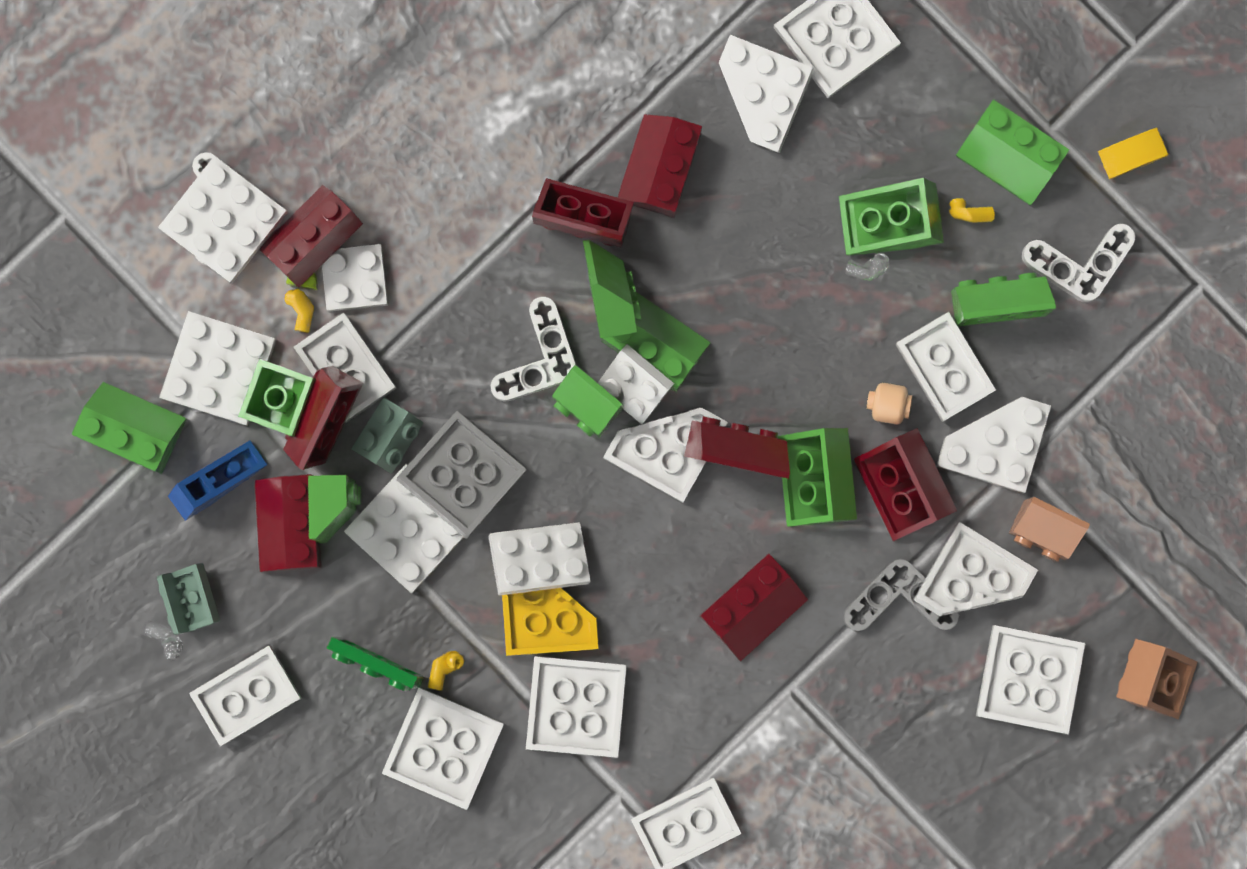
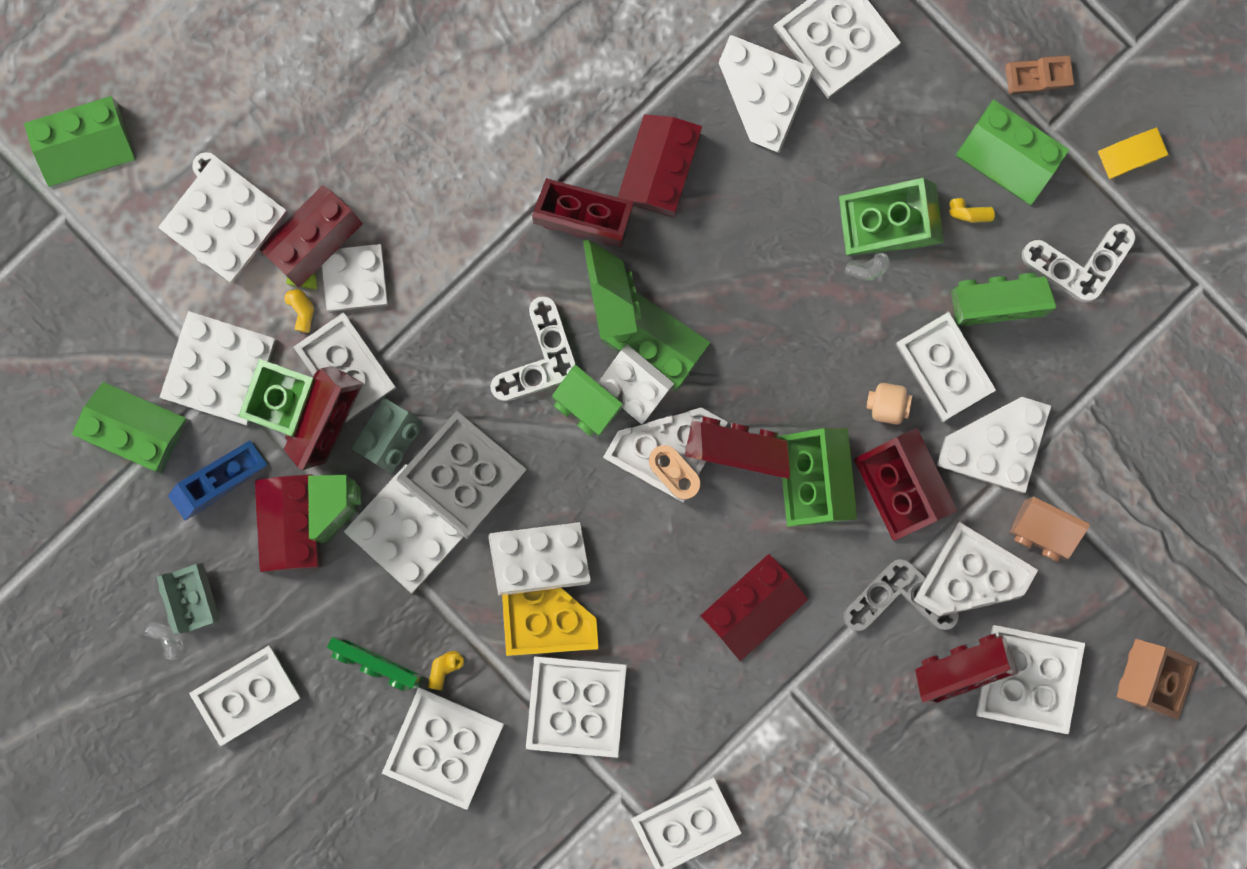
(80, 141): none -> bright green slope
(674, 472): none -> light nougat plate
(965, 669): none -> dark red slope
(1039, 75): none -> nougat slope

